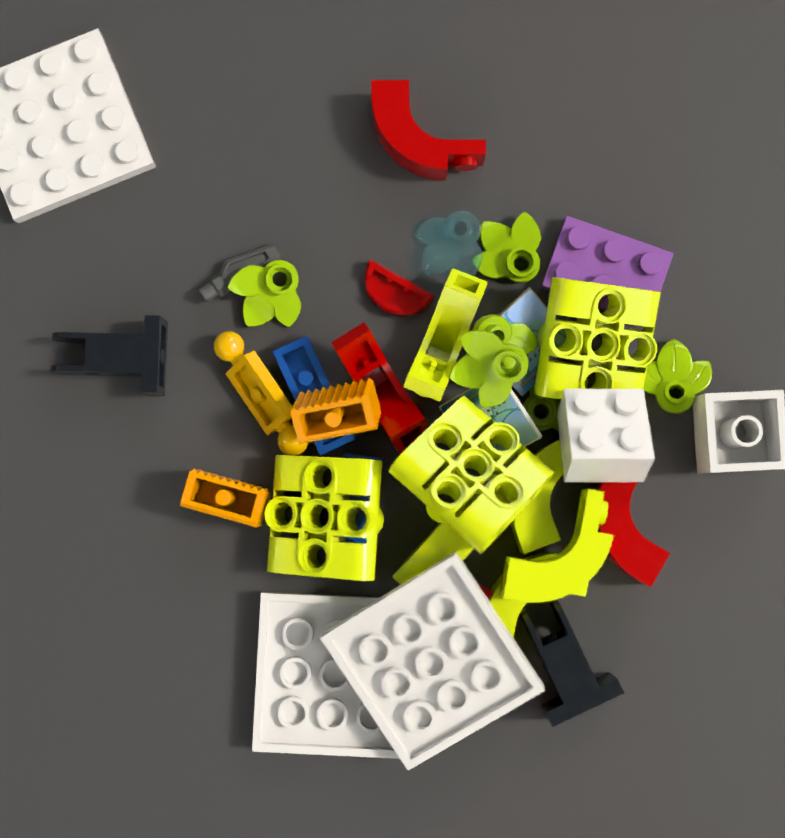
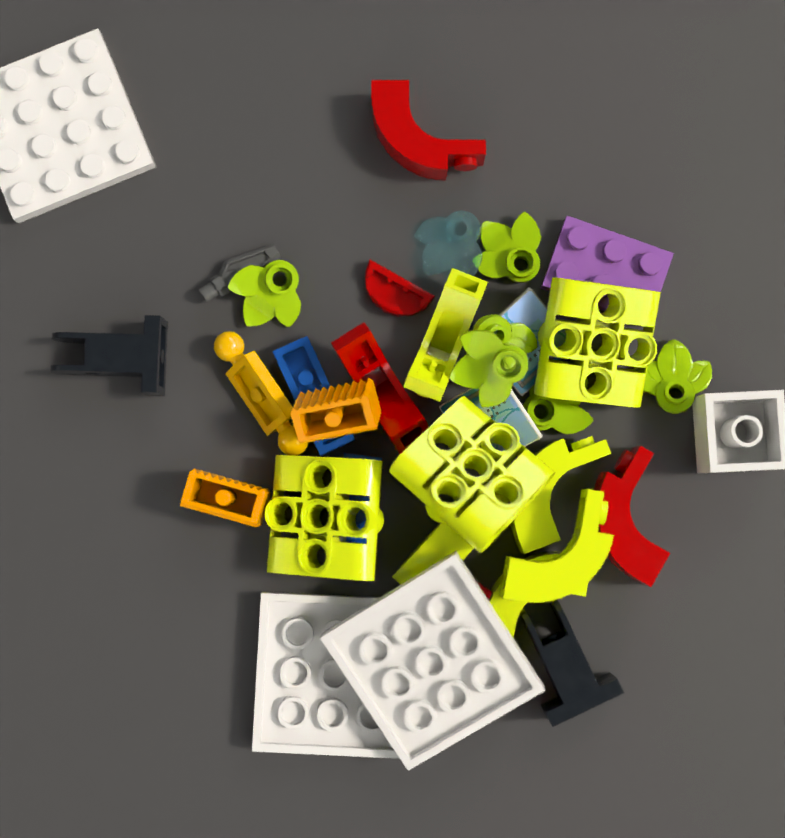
(604, 435): white brick -> none

